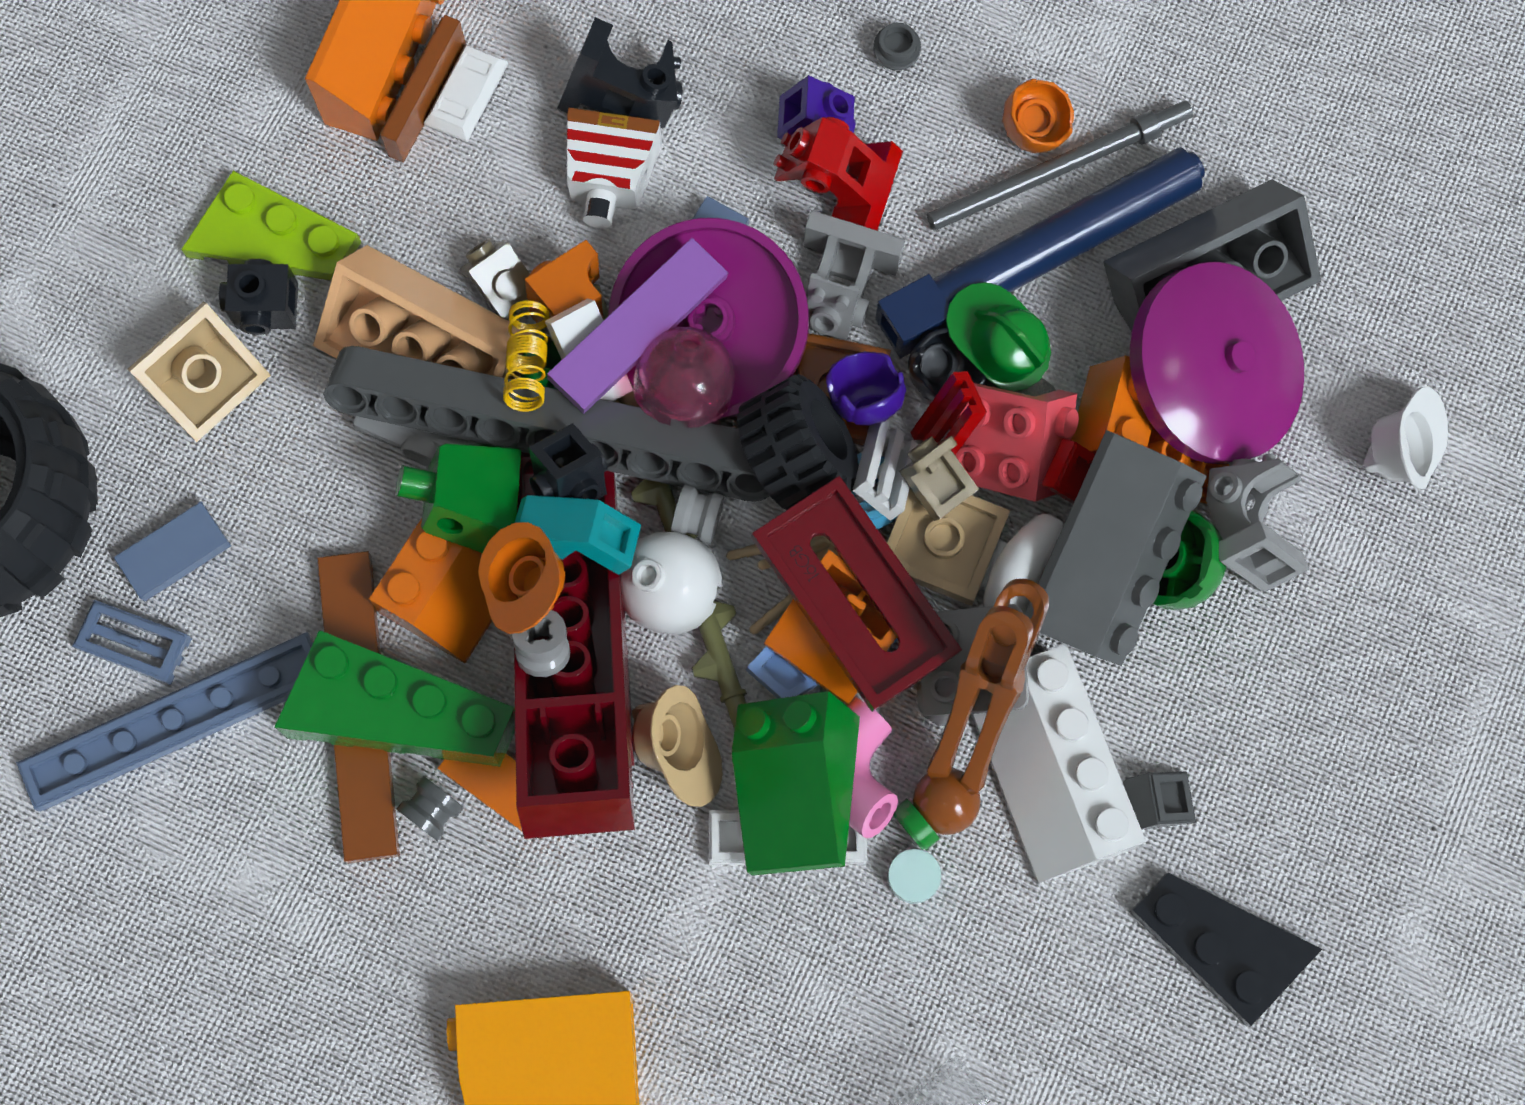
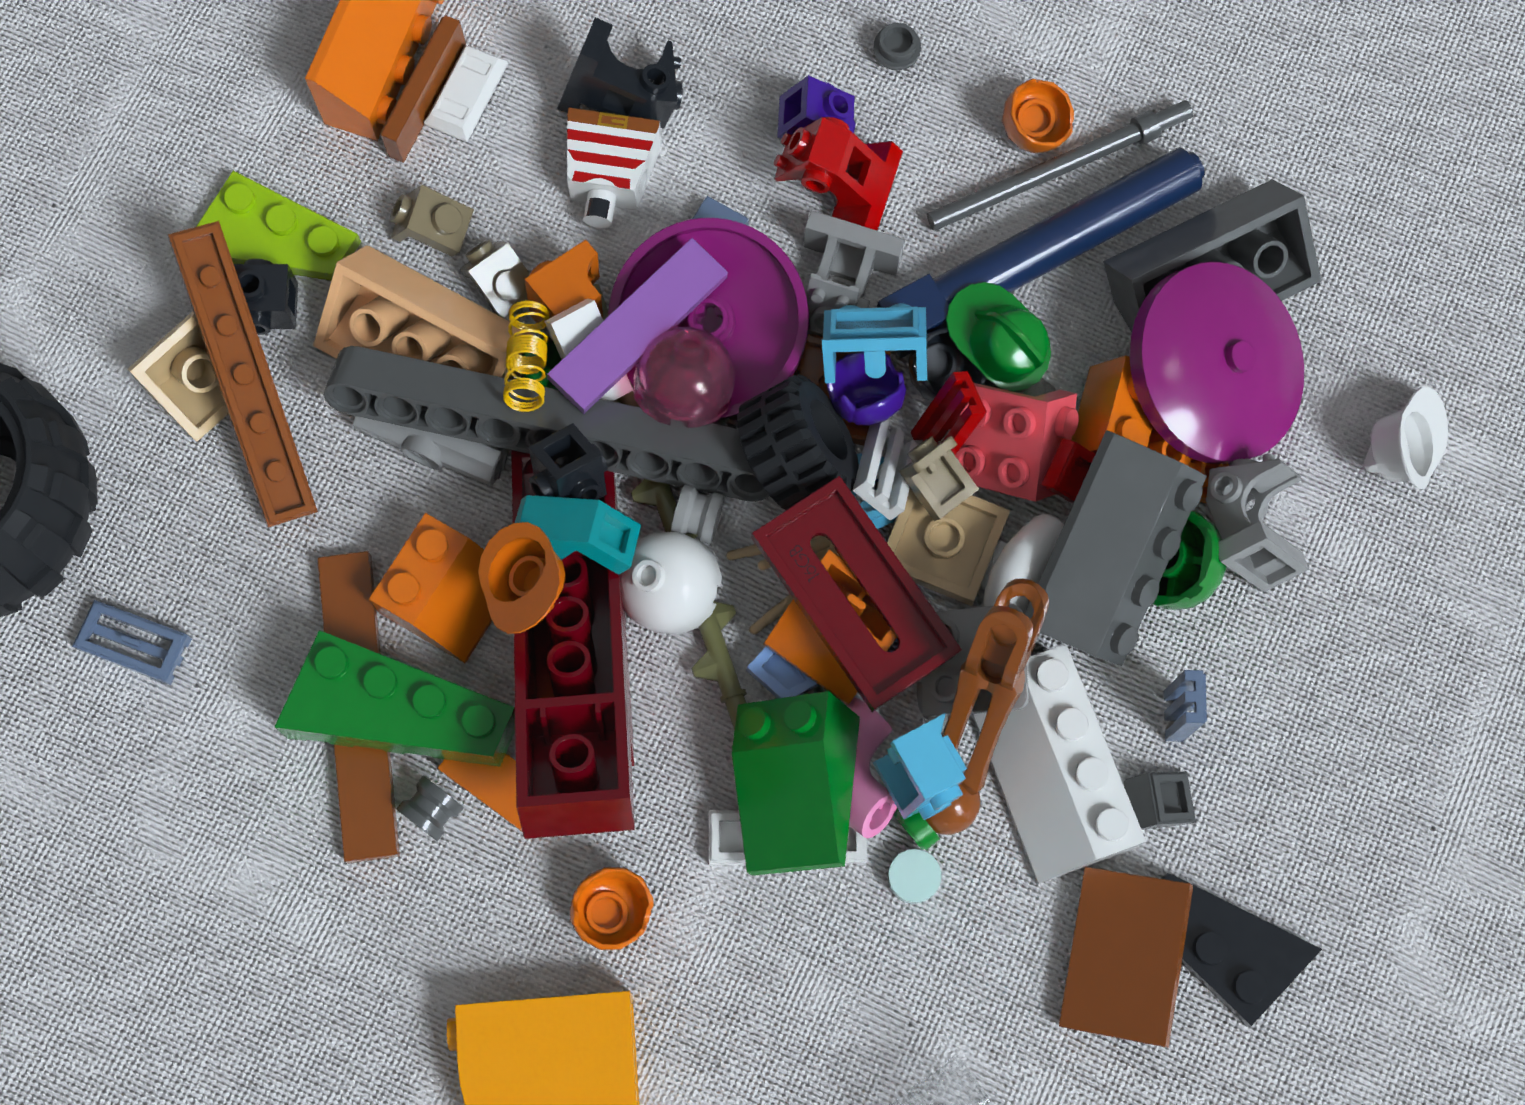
(164, 725): sand blue tile -> none
(172, 551): sand blue tile -> none
(242, 373): none -> dark orange tile
(431, 220): none -> dark tan bracket
(465, 492): green torso -> none
(543, 656): light grey wheel -> none
(611, 908): none -> orange hair
(678, 742): tan piece -> none
(874, 333): none -> medium azure window
(922, 770): none -> medium azure window
(1126, 956): none -> dark orange tile
(1188, 694): none -> sand blue tile

